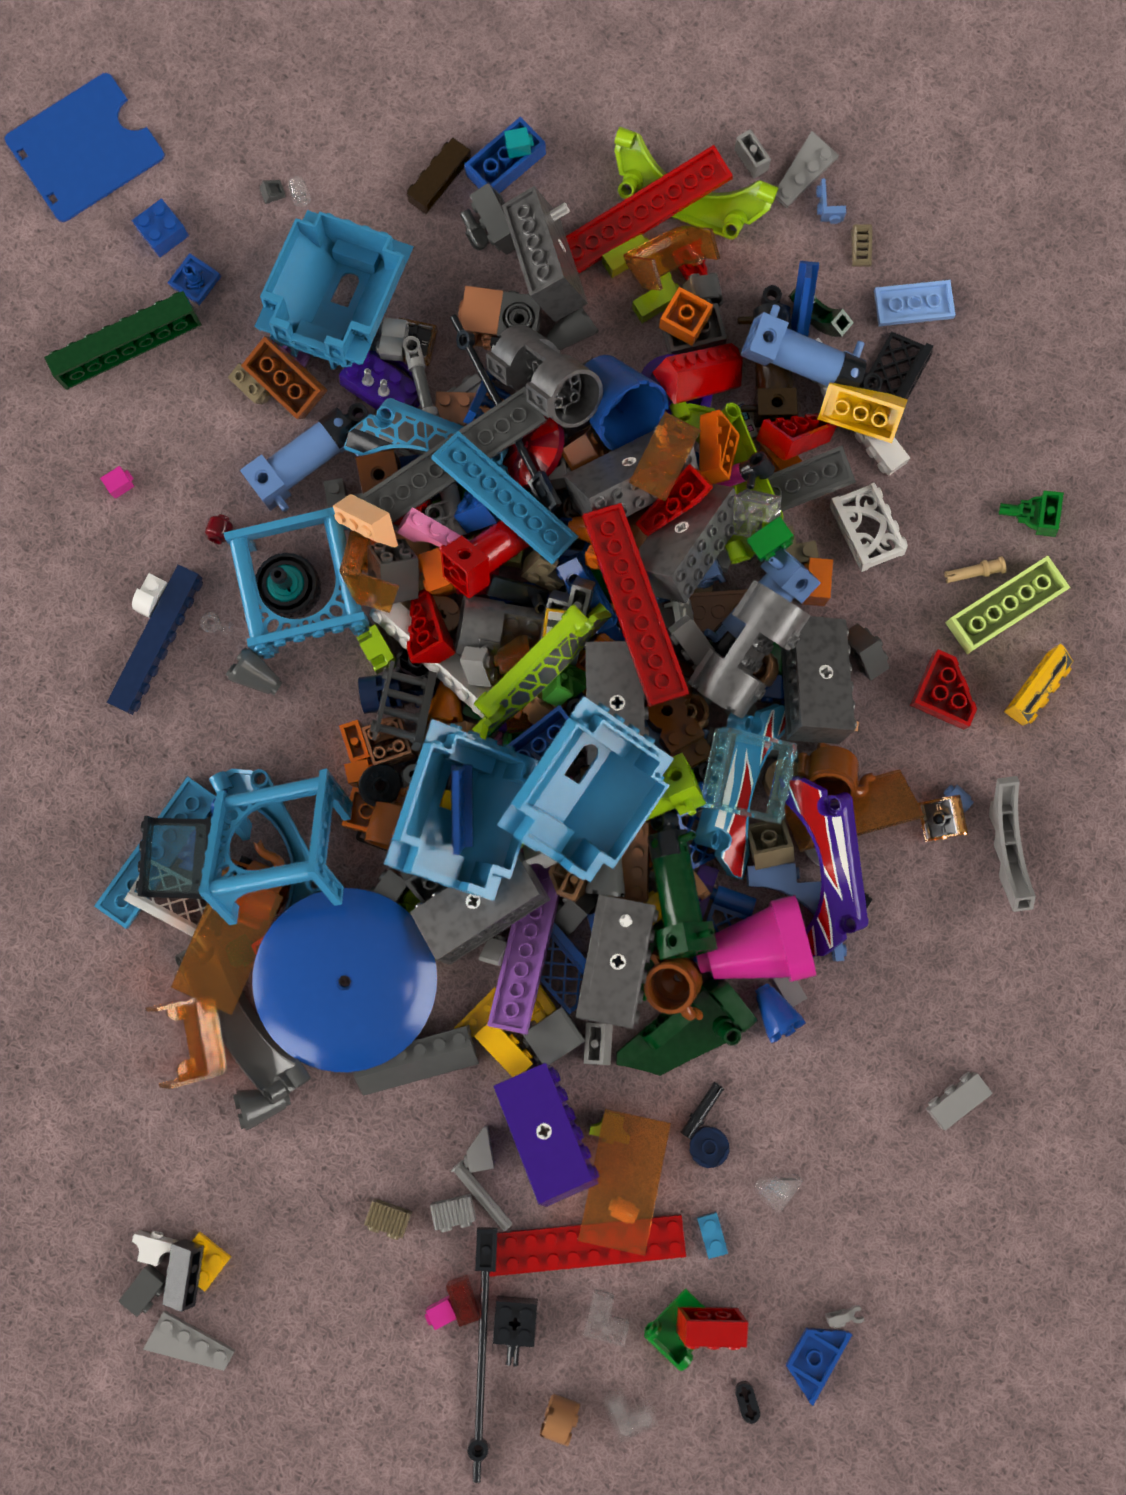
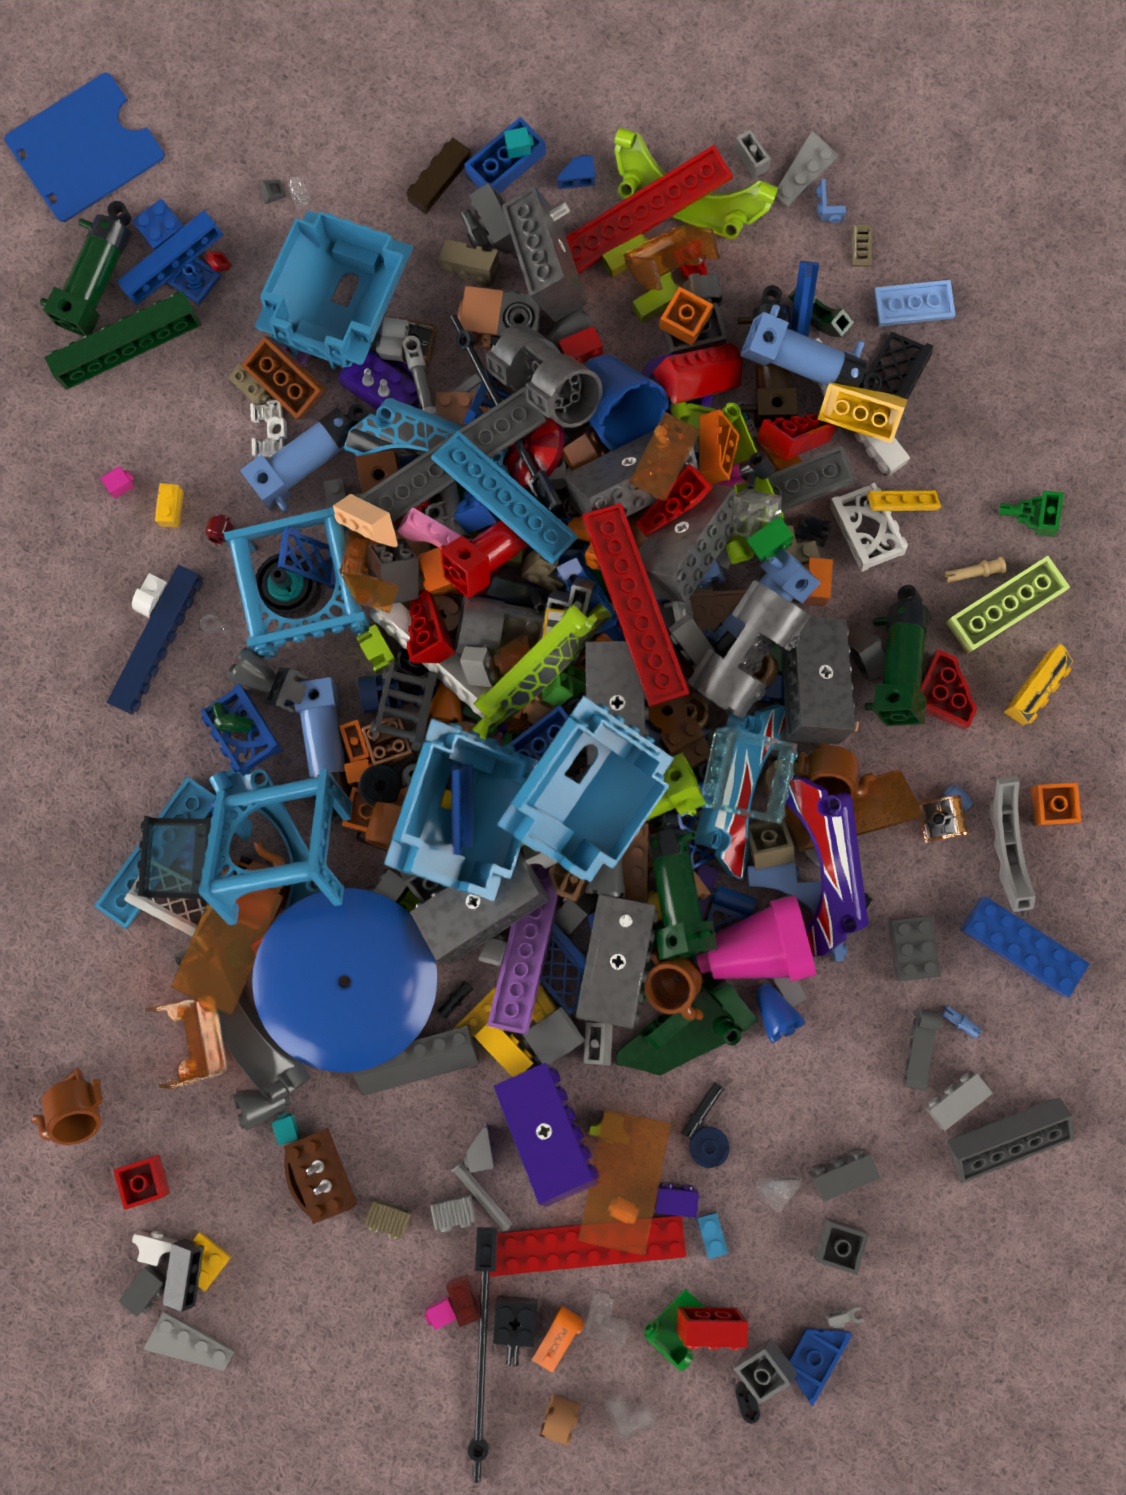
(70, 1110): none -> dark orange piece
(105, 242): none -> dark green piece
(141, 1182): none -> red brick
(169, 505): none -> yellow brick
(170, 258): none -> blue brick
(218, 261): none -> red tile
(229, 722): none -> dark green arm
(265, 738): none -> blue fence
(273, 416): none -> white piece
(286, 1128): none -> teal brick
(287, 688): none -> black panel
(318, 1176): none -> reddish brown piece
(322, 732): none -> medium blue piece
(327, 564): none -> blue piece
(455, 999): none -> black pin
(469, 262): none -> dark tan wedge
(558, 1338): none -> orange door
(578, 173): none -> blue slope
(582, 345): none -> red brick
(677, 1200): none -> dark purple brick
(765, 1371): none -> dark grey brick
(813, 529): none -> black piece
(841, 1246): none -> dark grey brick
(843, 1174): none -> dark grey brick
(900, 695): none -> dark green piece
(904, 500): none -> yellow tile
(914, 948): none -> dark grey brick
(921, 1048): none -> dark grey beam
(961, 1022): none -> medium blue pin
(1011, 1139): none -> dark grey slope
(1024, 947): none -> blue brick
(1056, 804): none -> orange brick

